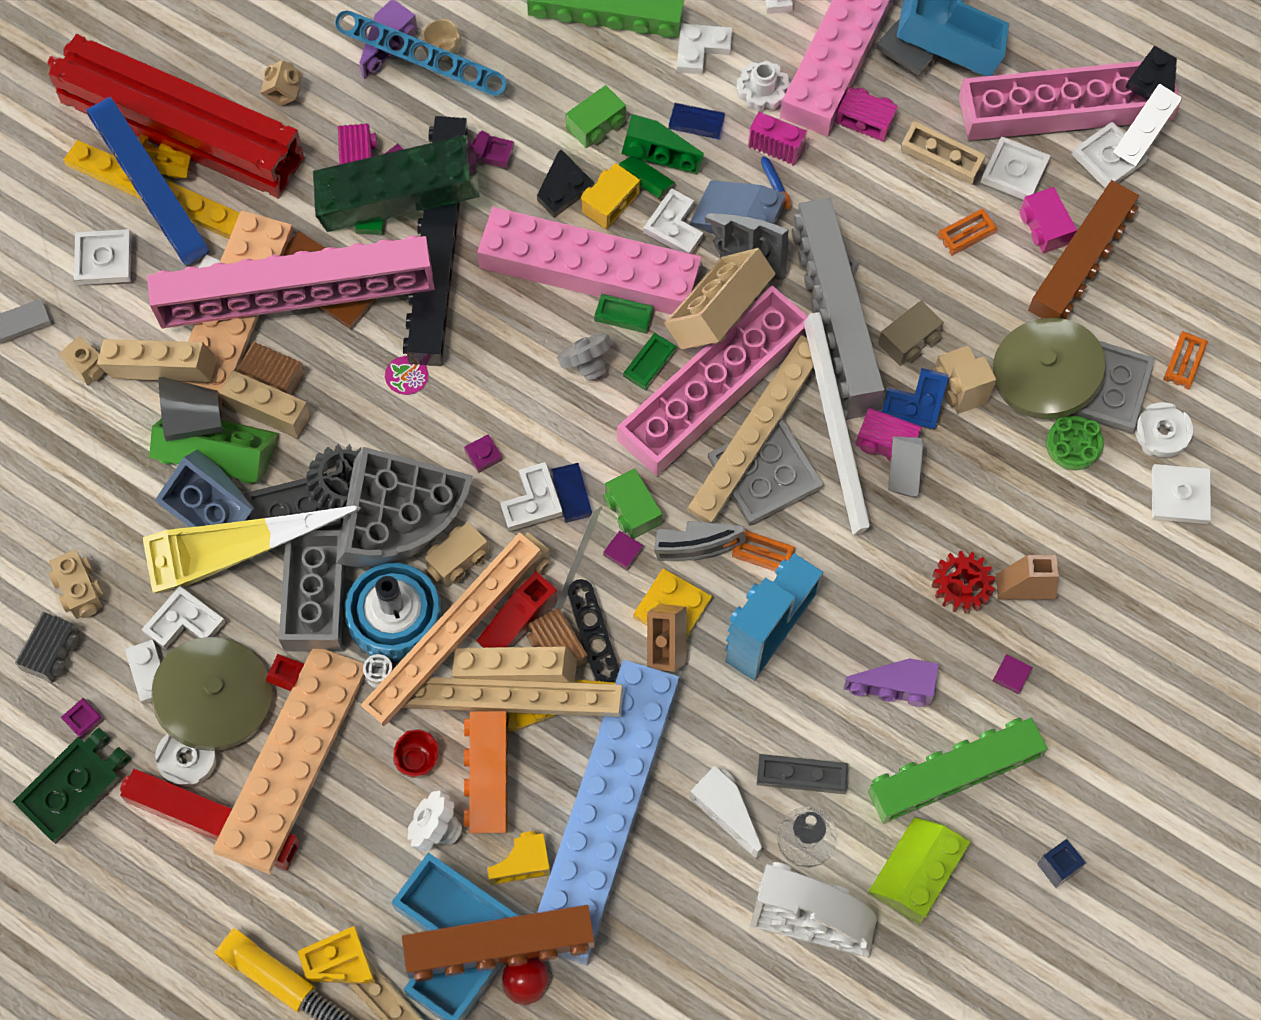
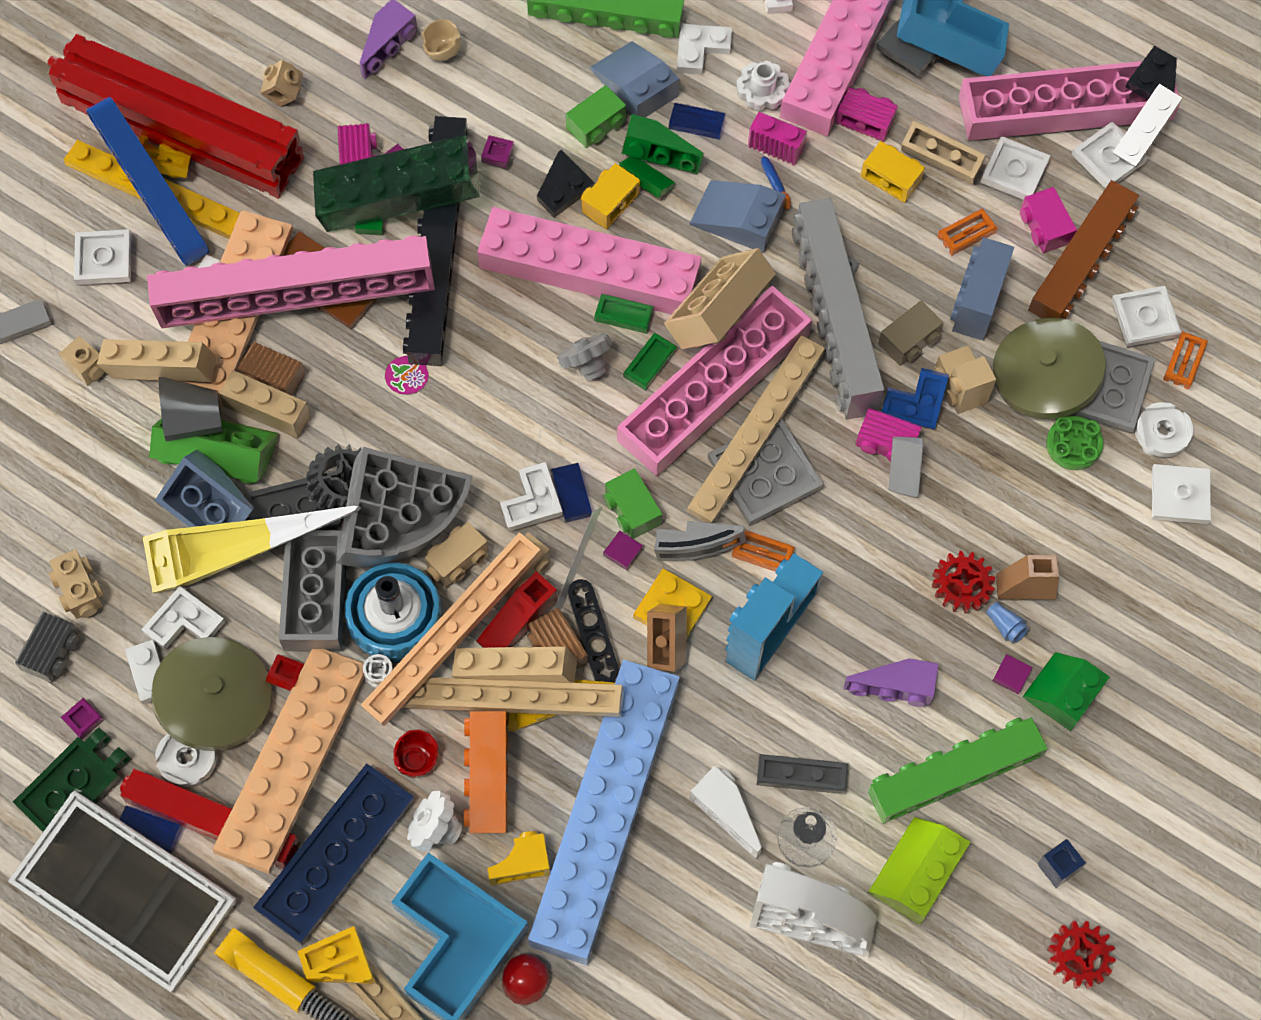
(123, 891): none -> clear smoke door
(156, 829): none -> clear blue tile
(334, 854): none -> dark blue plate
(408, 52): dark azure beam -> none
(479, 144): magenta tile -> none
(483, 453): magenta plate -> none
(498, 942): dark orange brick -> none
(638, 79): none -> sand blue slope
(668, 226): white plate -> none
(743, 233): dark grey slope -> none
(836, 424): white tile -> none
(892, 171): none -> yellow brick
(981, 288): none -> sand blue brick
(1009, 624): none -> medium blue cone
(1066, 688): none -> green slope
(1079, 942): none -> red gear
(1146, 316): none -> white plate

